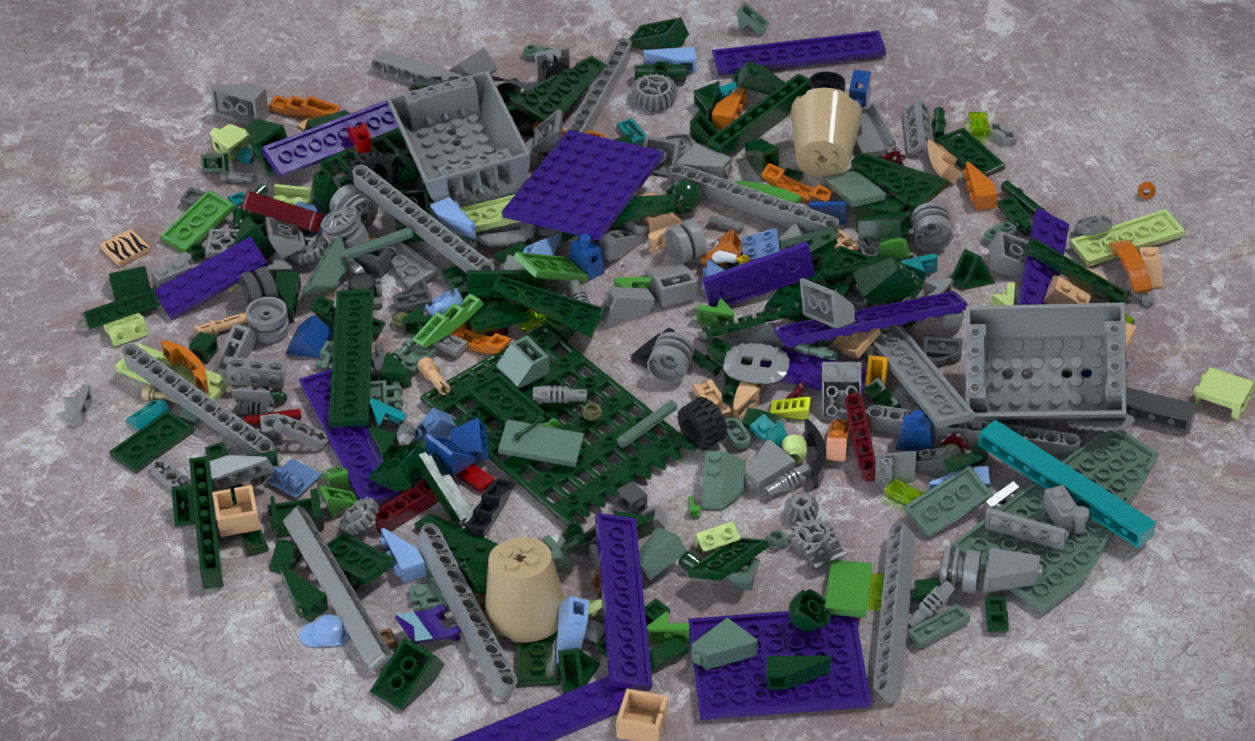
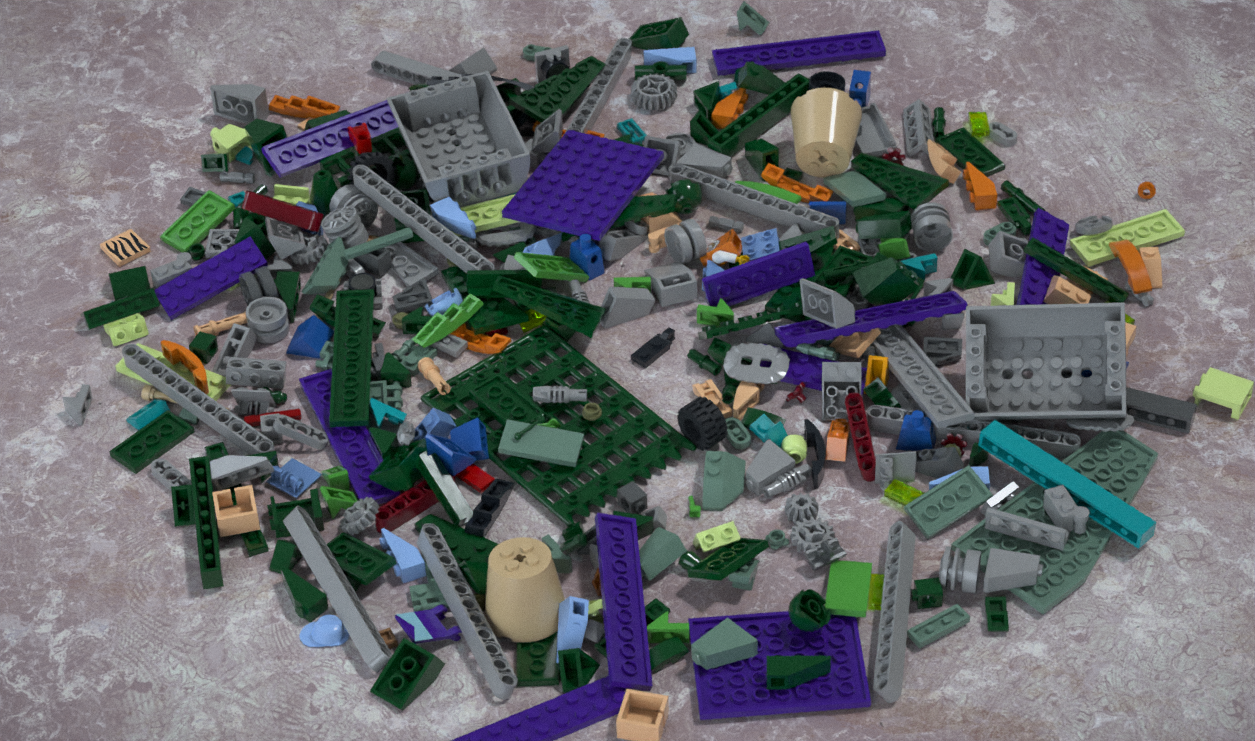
(523, 362): sand green slope -> none
(647, 423): sand green axle -> none
(670, 357): light grey wheel -> none
(797, 408): neon yellow slope -> none
(932, 603): light grey hinge -> none
(961, 461): dark green slope -> none

